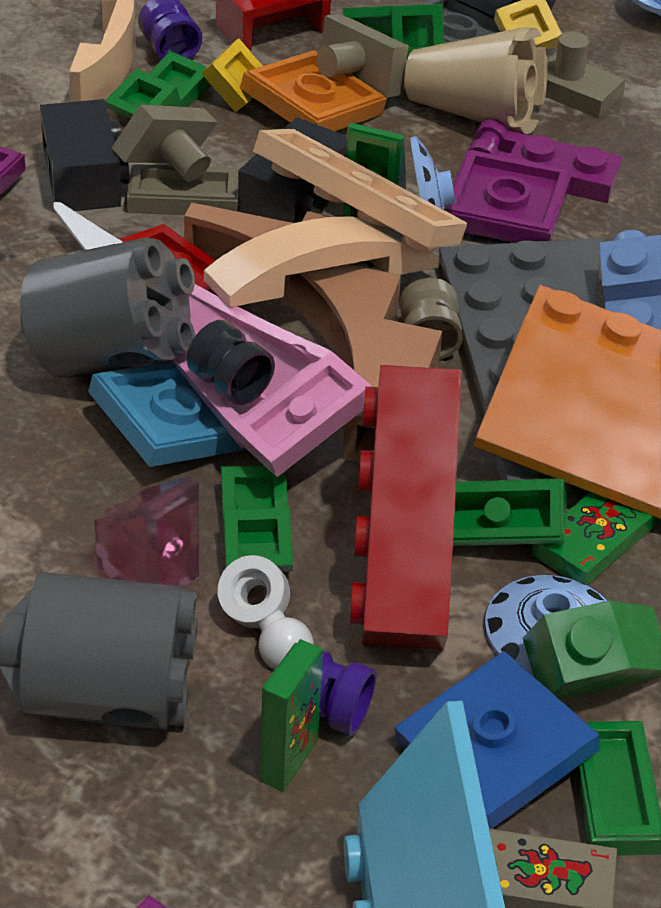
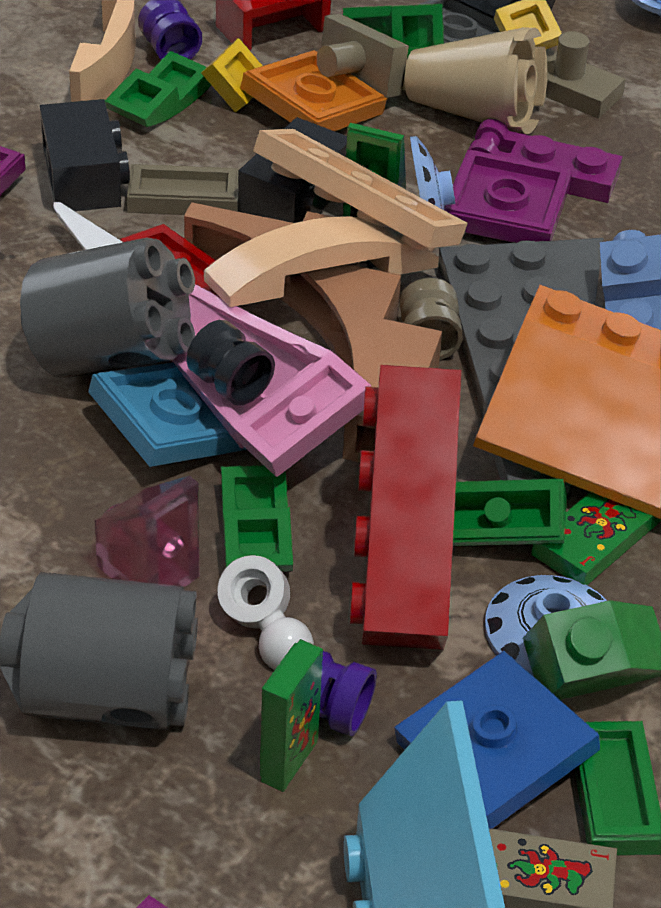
(167, 136): dark tan tile -> none

